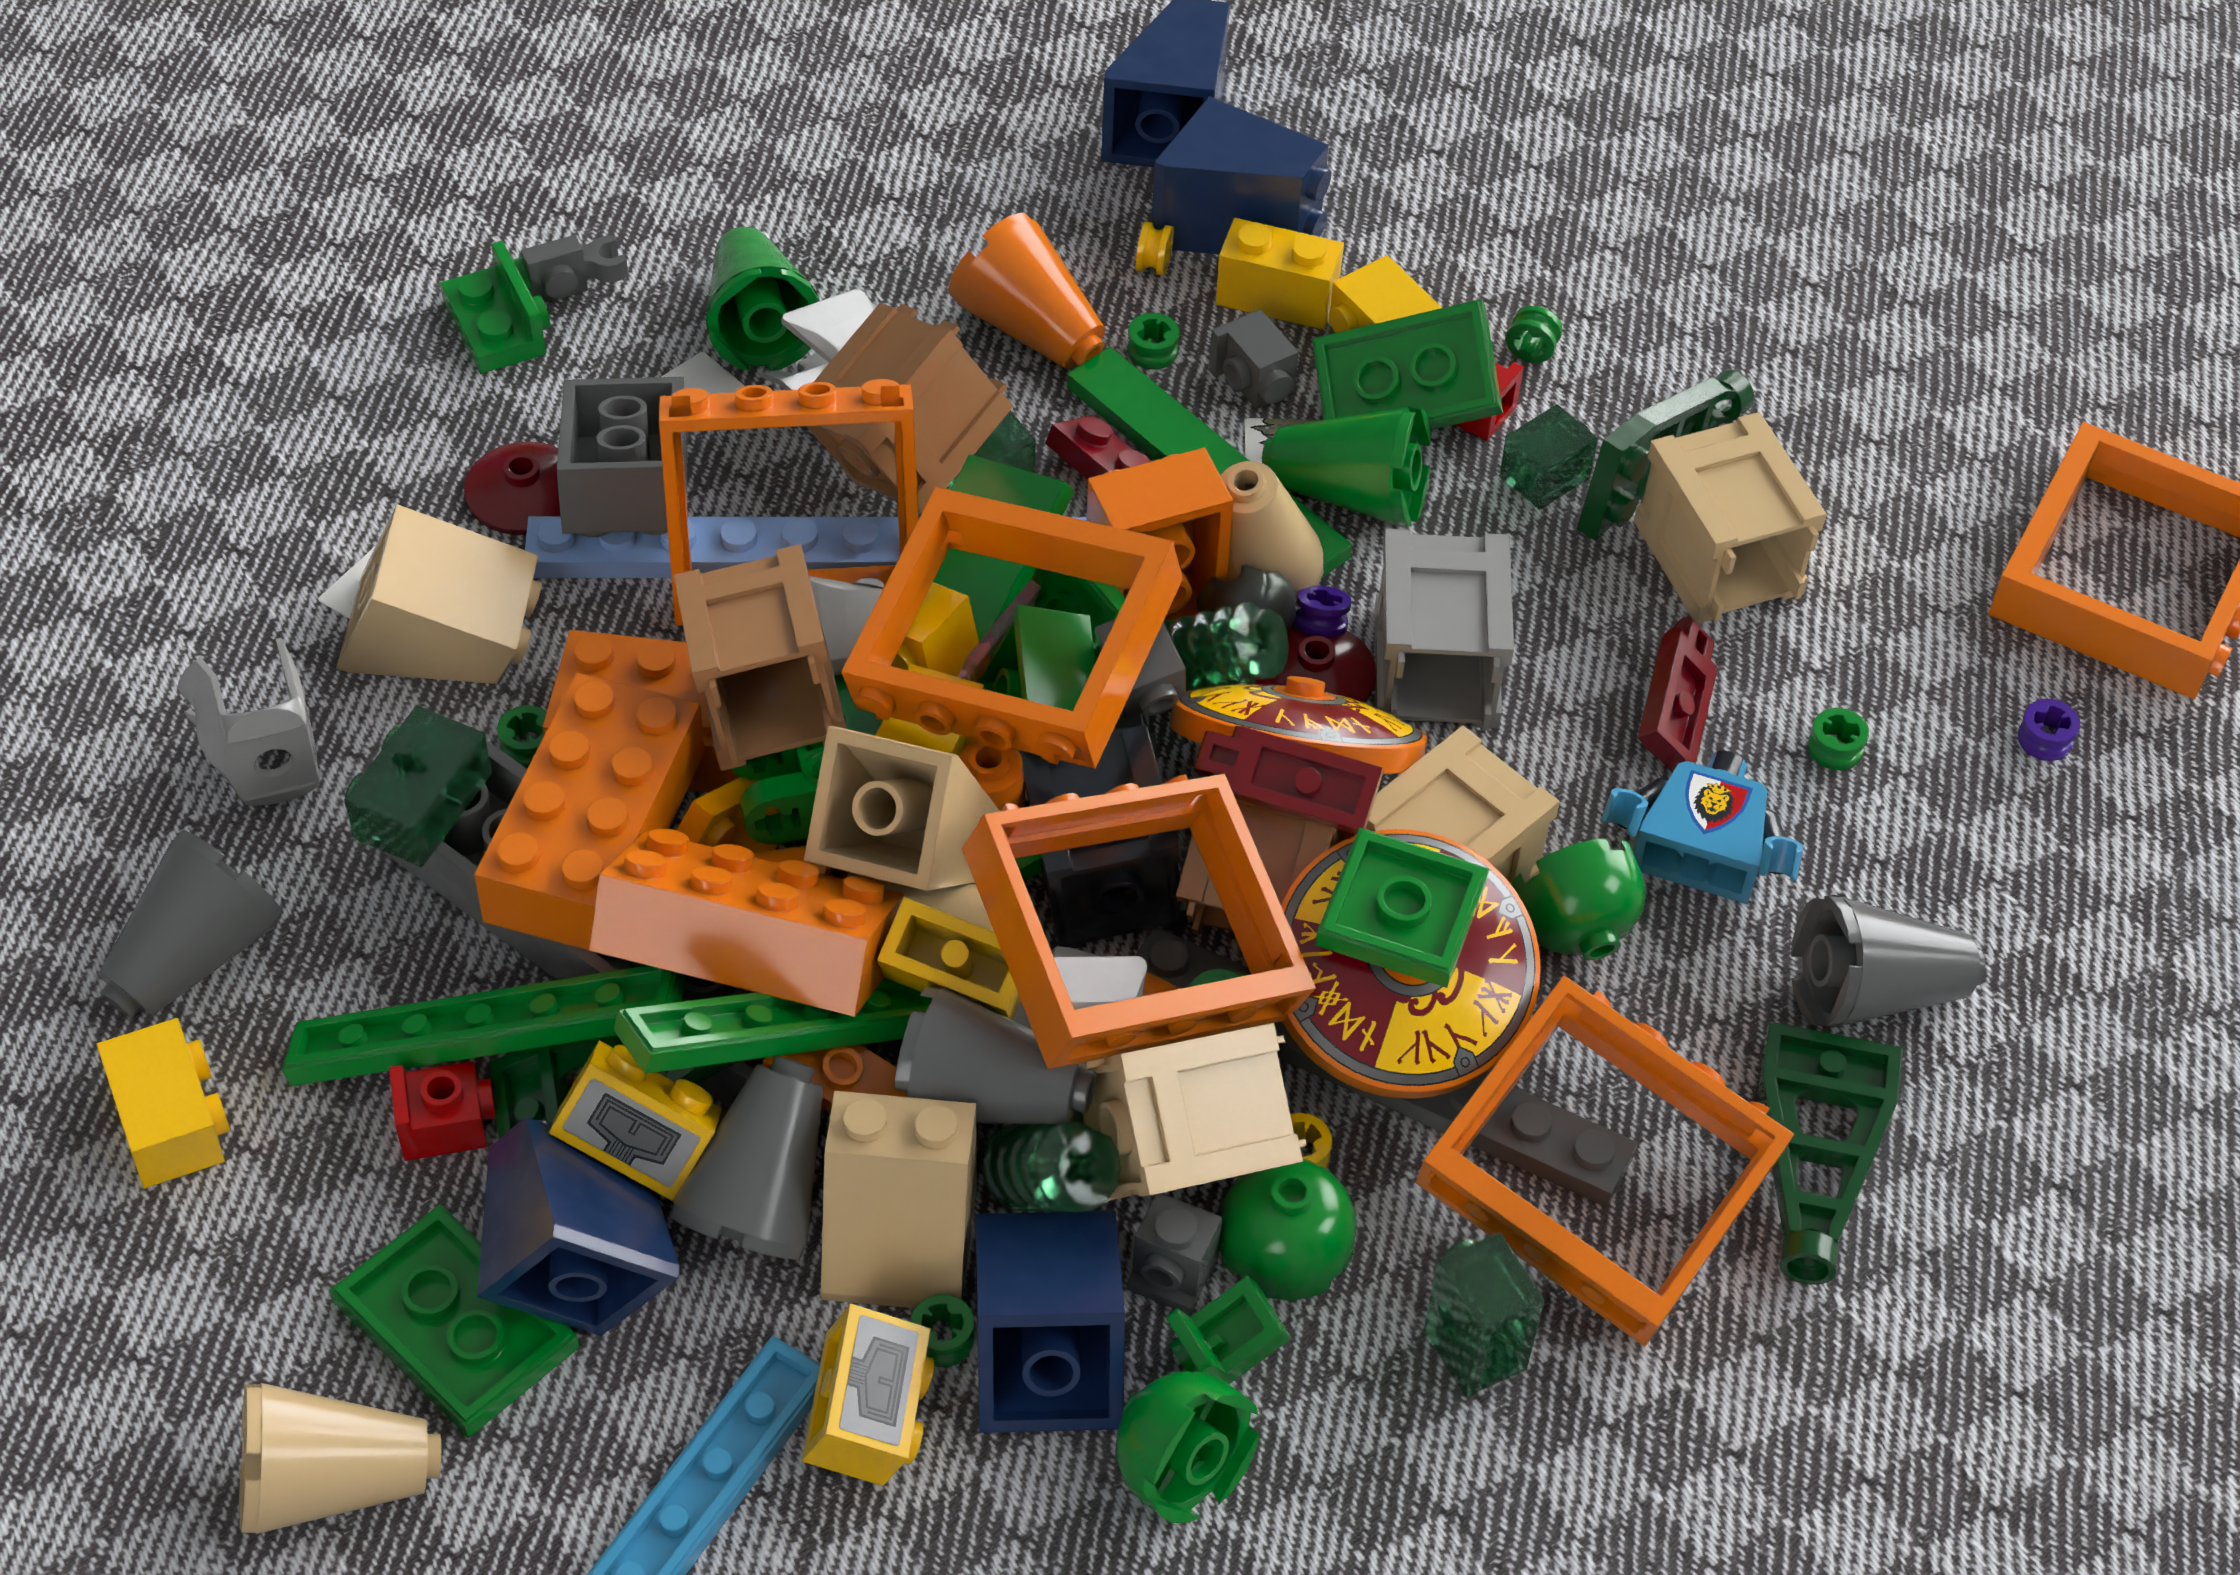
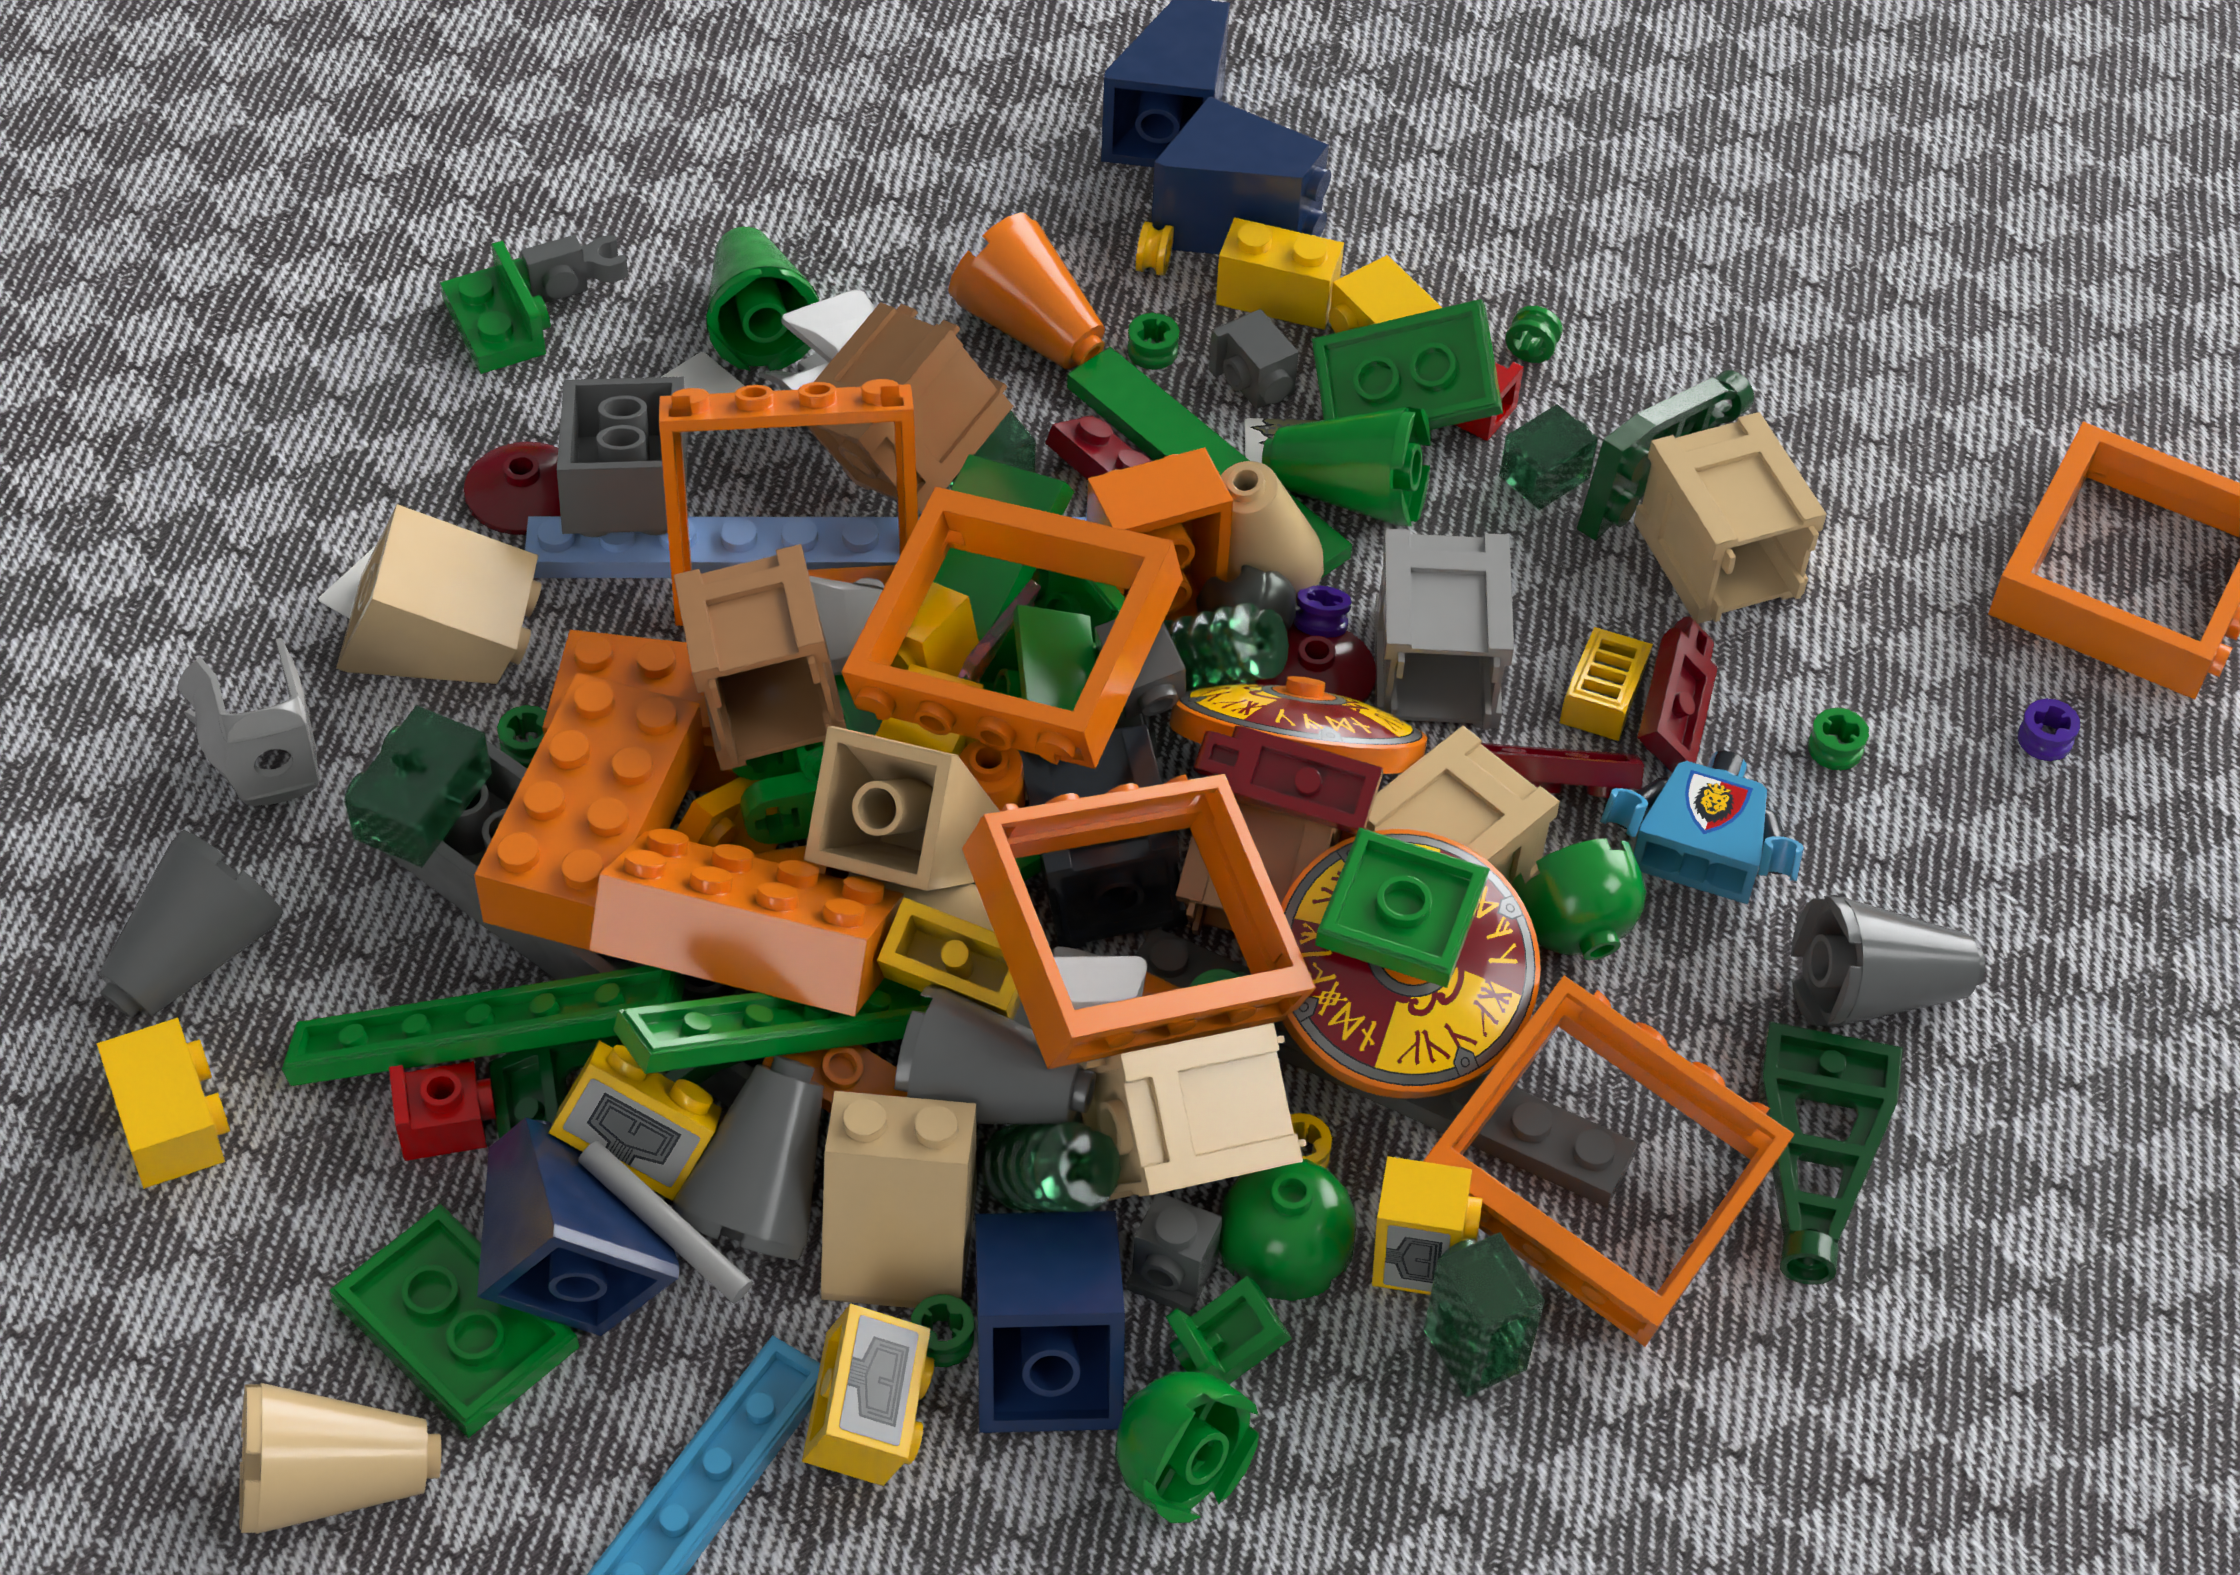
(665, 1221): none -> light grey bar
(1418, 1219): none -> yellow brick
(1557, 766): none -> dark red plate
(1597, 712): none -> yellow slope

